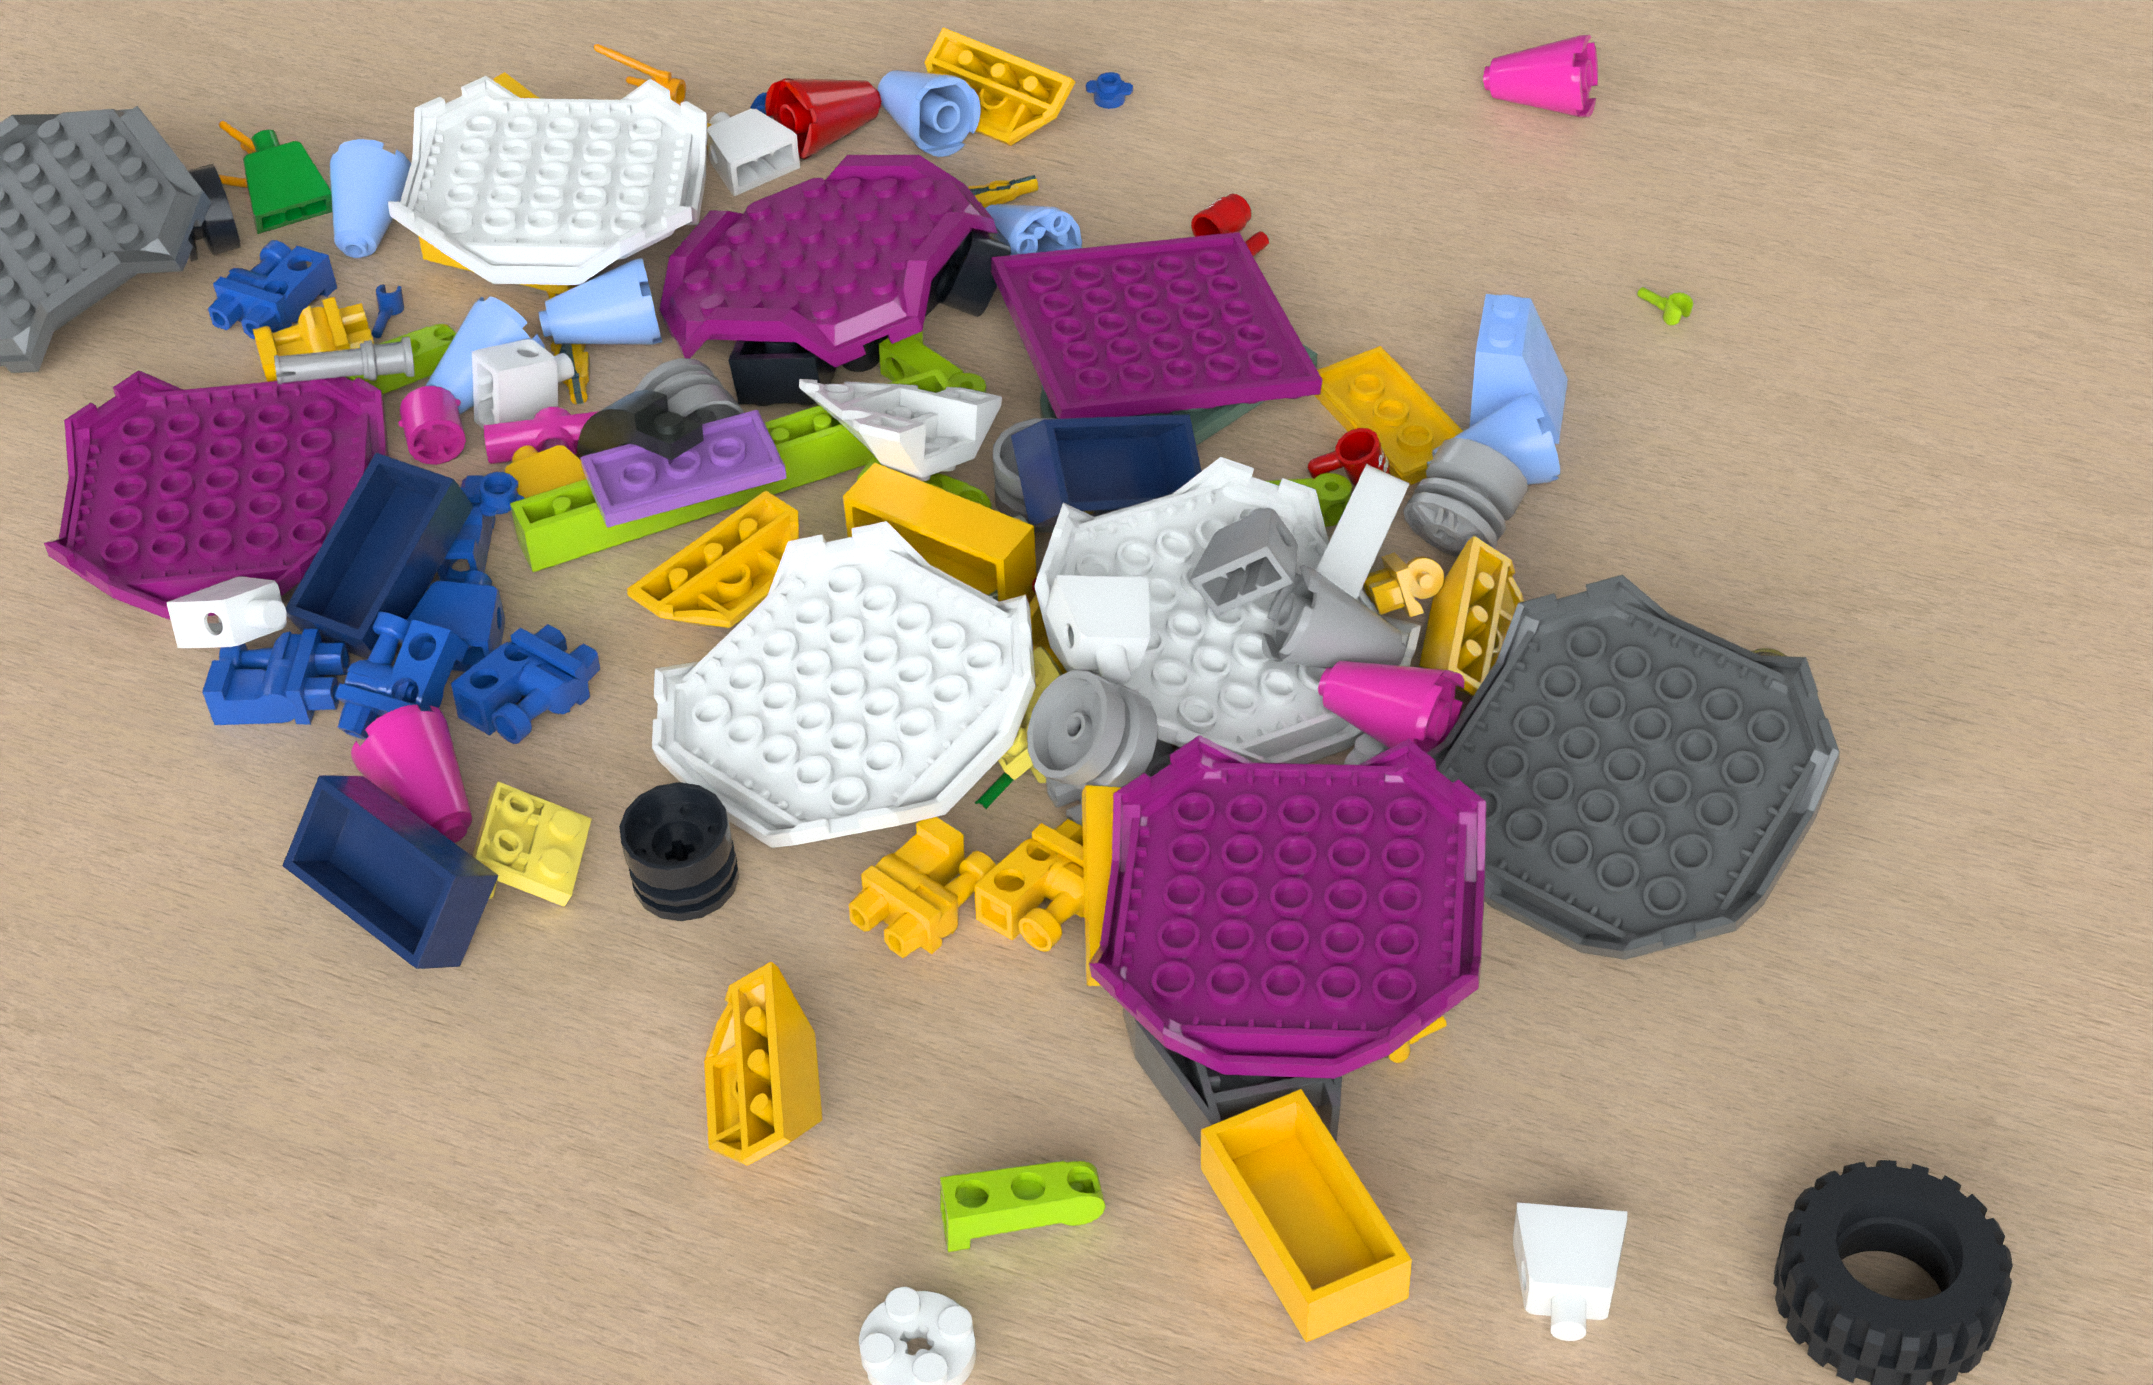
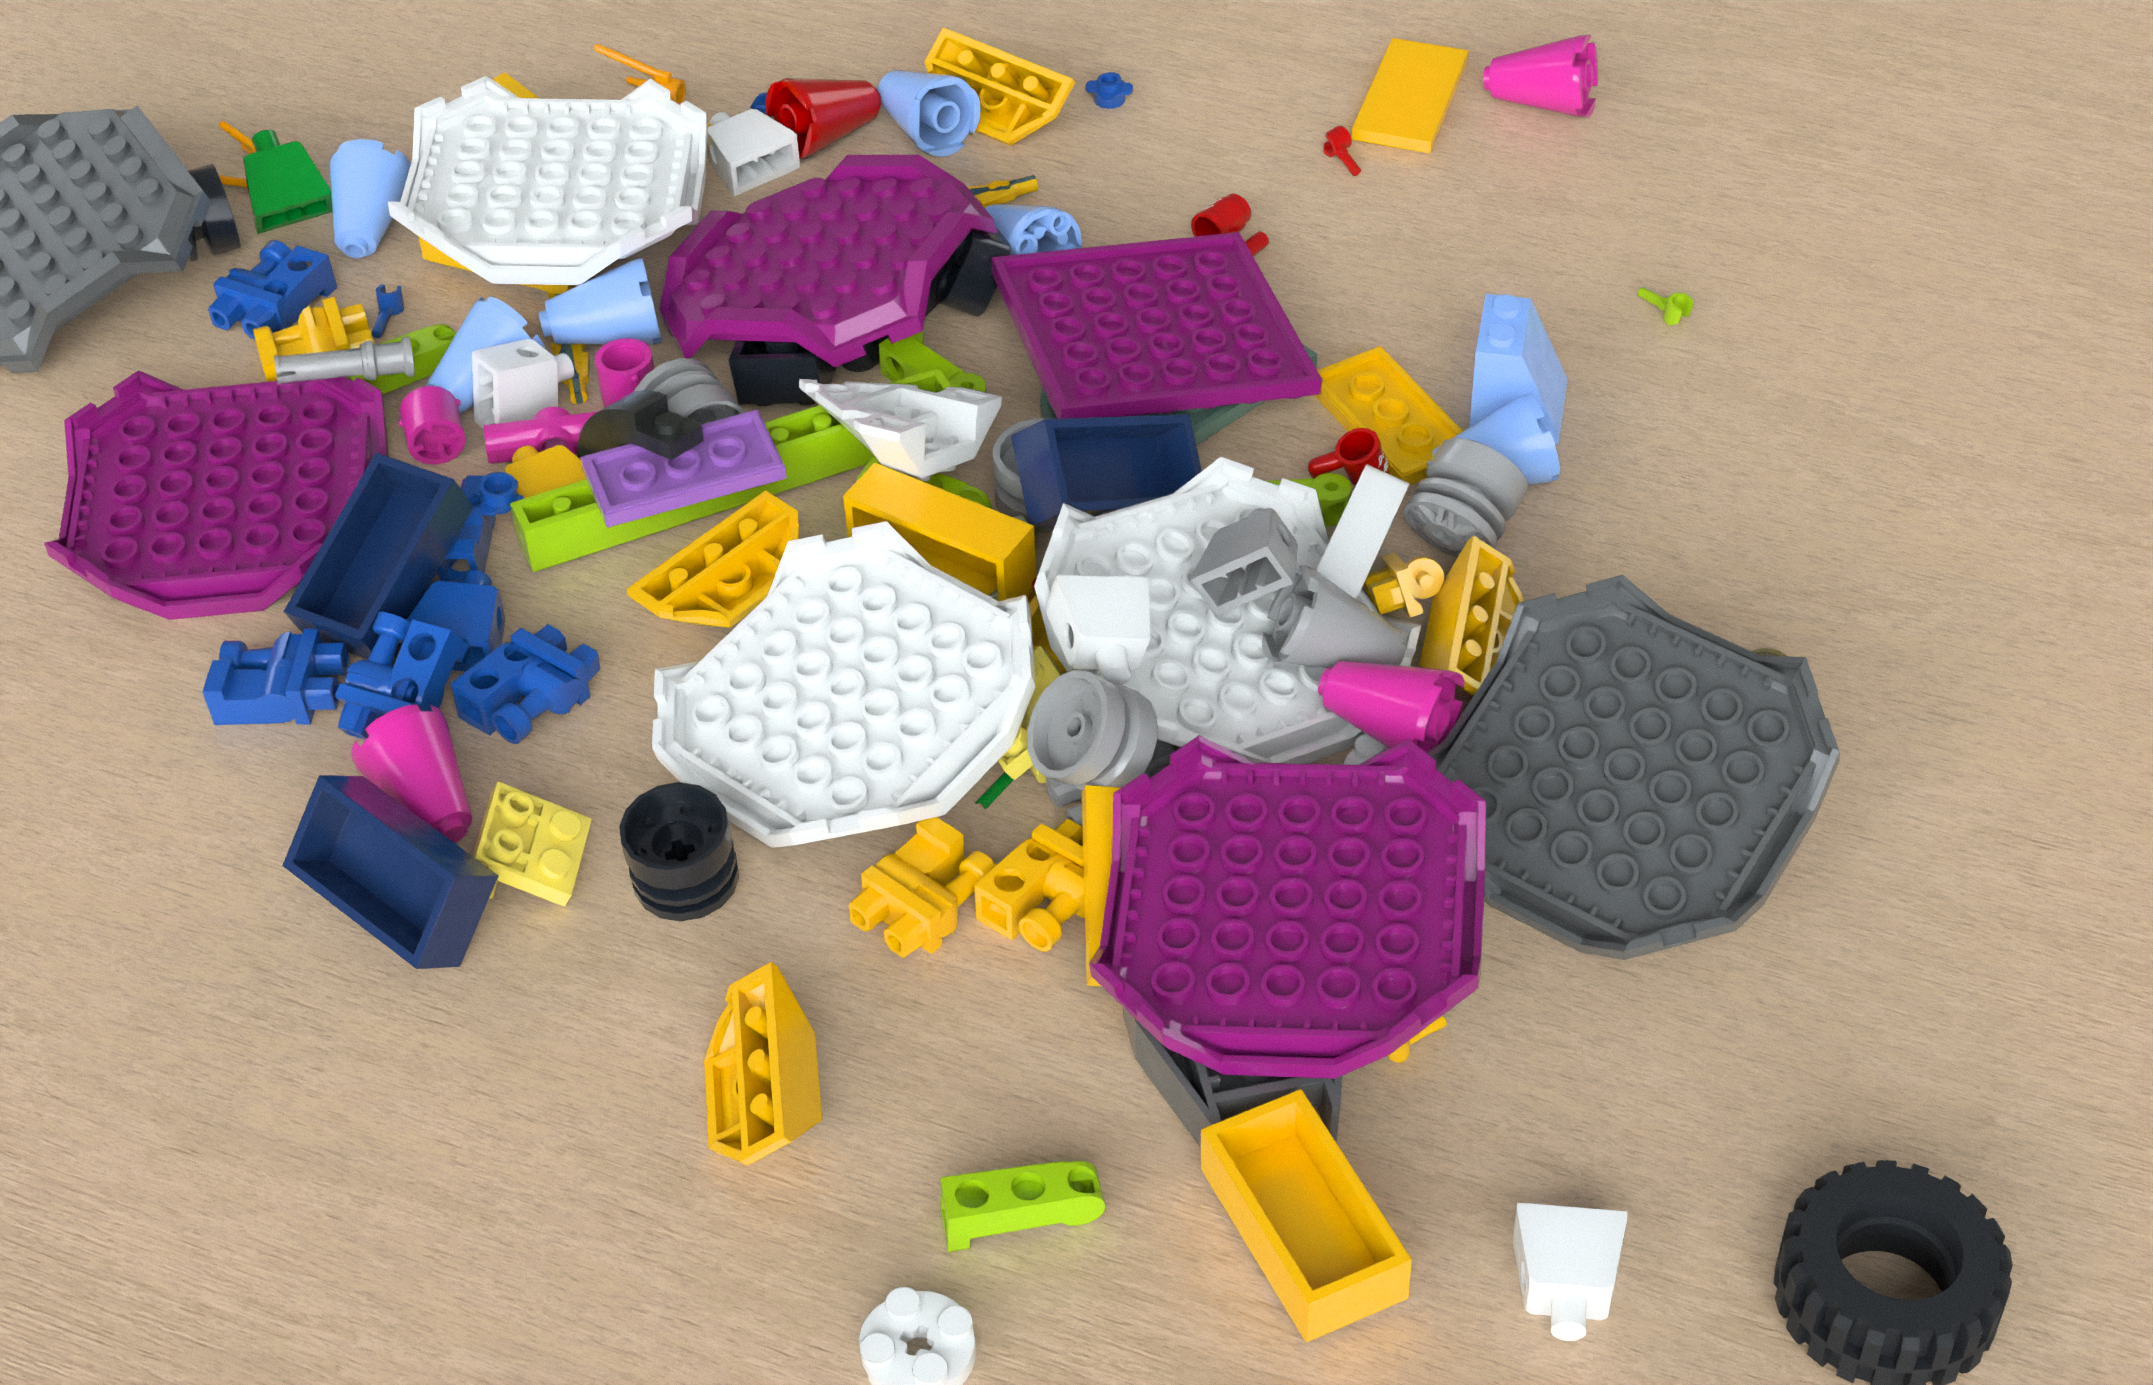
(245, 612): white torso -> none
(622, 367): none -> dark pink piece
(1337, 145): none -> red hand
(1410, 95): none -> yellow tile

